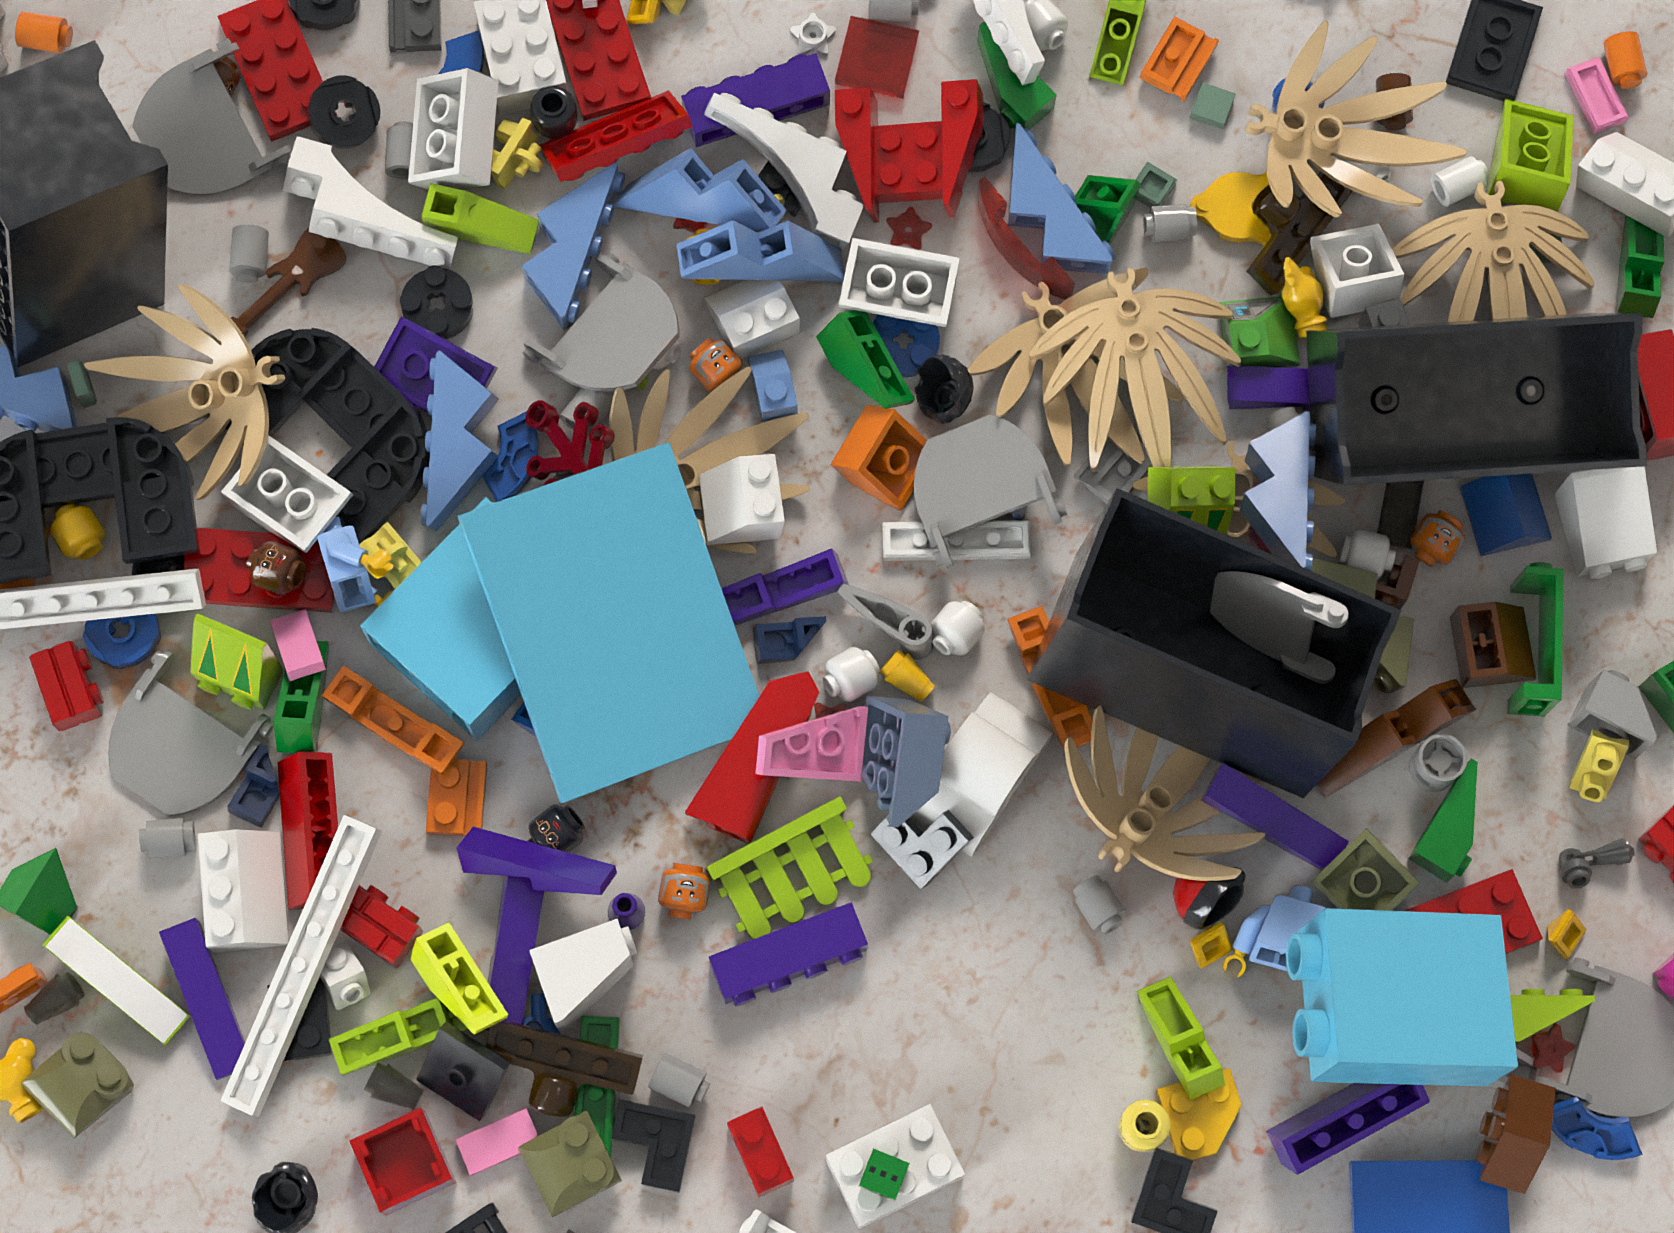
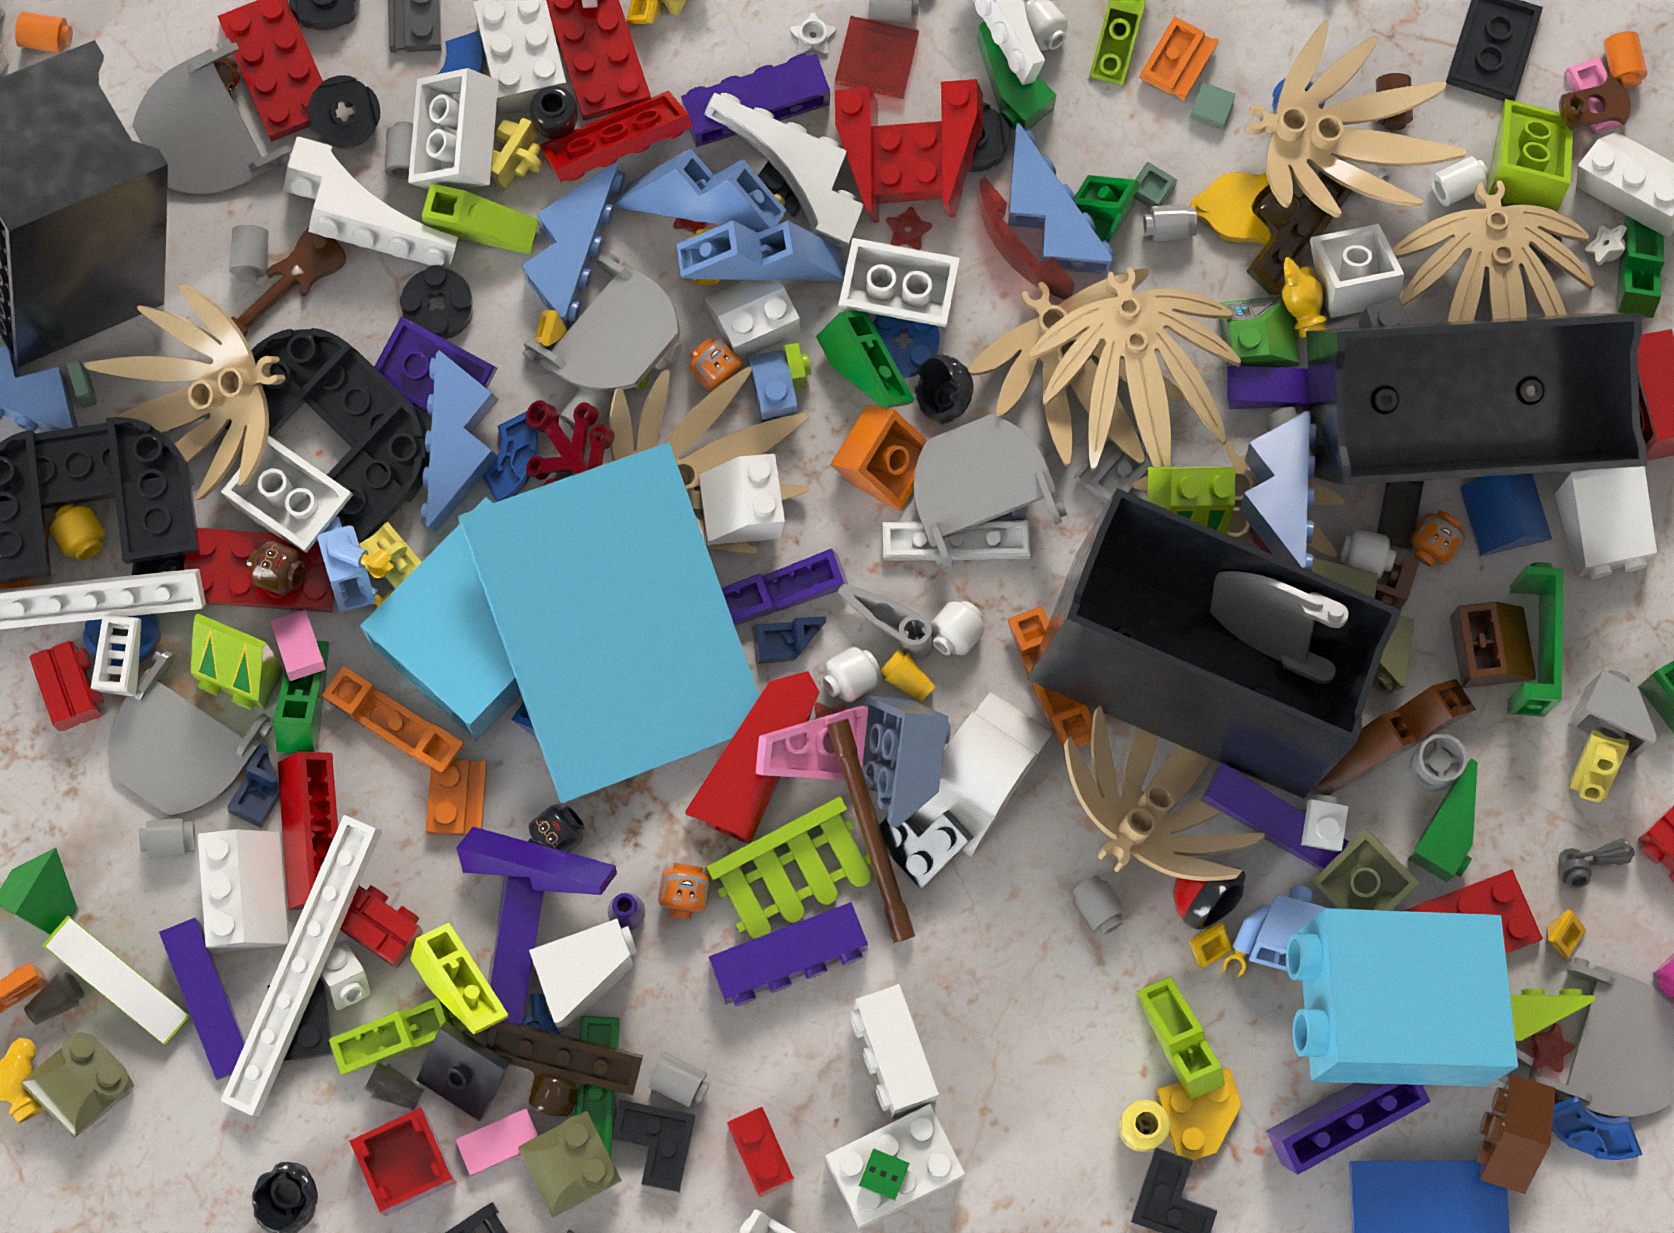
(130, 657): none -> white slope
(549, 328): none -> yellow slope
(798, 365): none -> lime plate
(893, 1051): none -> white brick
(894, 907): none -> reddish brown piece
(1324, 823): none -> white bracket
(1608, 244): none -> white plate
(1611, 94): none -> reddish brown piece

